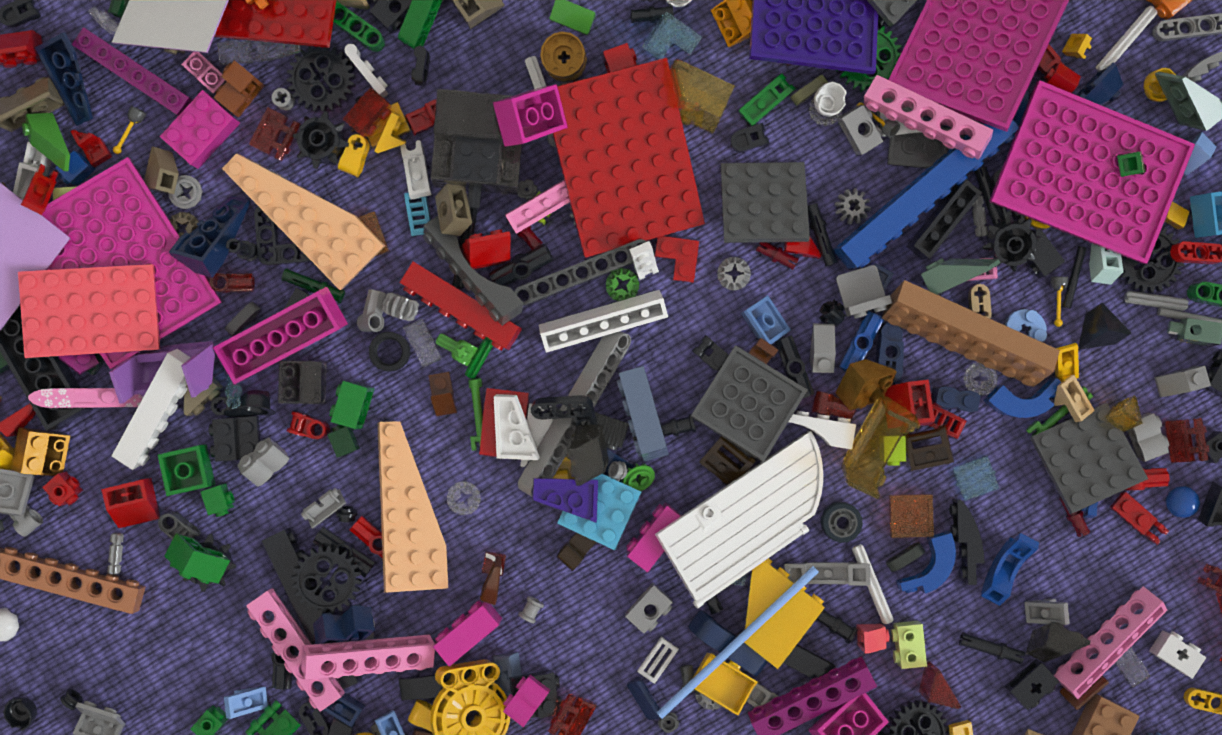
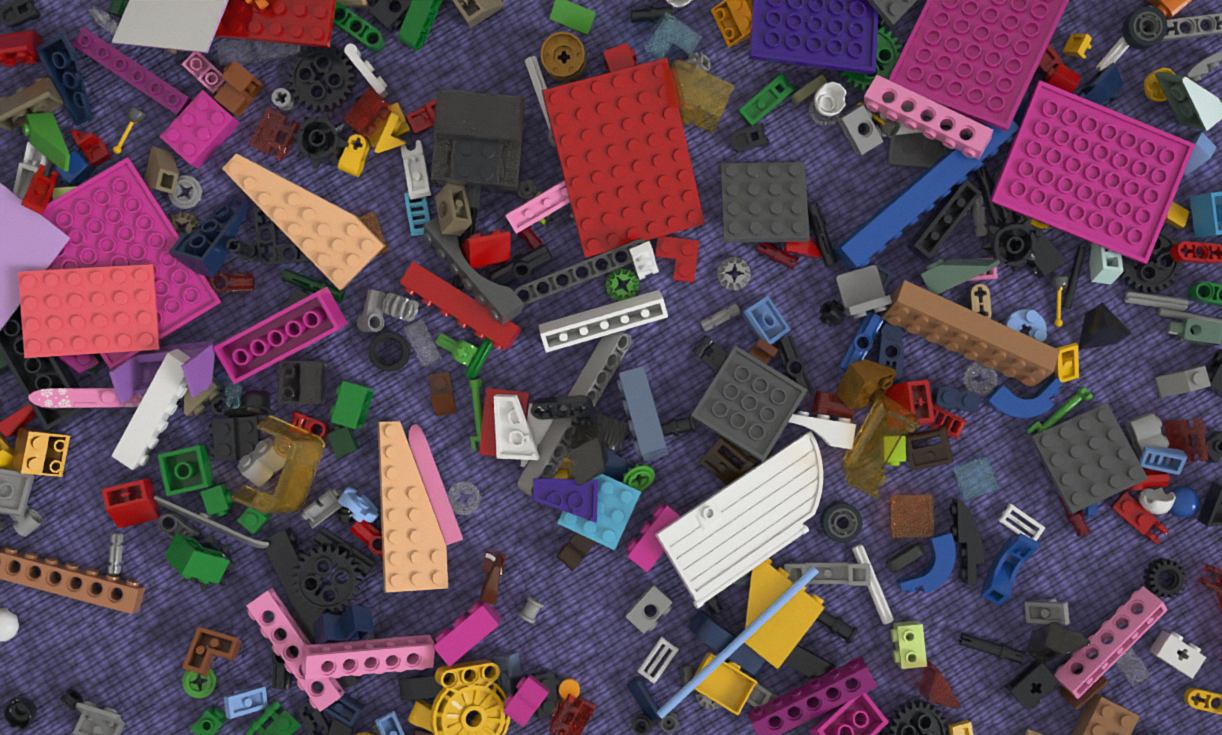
(63, 489): red brick -> none
(194, 689): none -> bright green gear
(206, 520): none -> light grey piece
(207, 646): none -> dark orange brick
(242, 319): dark grey beam -> none
(254, 520): none -> green brick
(302, 455): none -> clear yellow windscreen
(361, 506): none -> light blue plate
(420, 72): black plate -> none
(434, 485): none -> bright pink piece
(530, 115): dark pink brick -> none
(568, 686): none -> light orange tile
(617, 470): light grey plate -> none
(640, 730): none -> black plate
(699, 61): none -> light grey gear
(720, 317): none -> light grey axle
(823, 348): light grey slope -> none
(859, 207): light grey gear -> none
(872, 637): coral slope -> none
(1006, 513): none -> white tile
(1073, 396): tan slope -> none
(1125, 414): clear yellow slope -> none
(1131, 164): green slope -> none
(1152, 19): none -> wheel
(1156, 500): none -> white hair
(1174, 467): none -> medium blue slope
(1177, 578): none -> black tyre

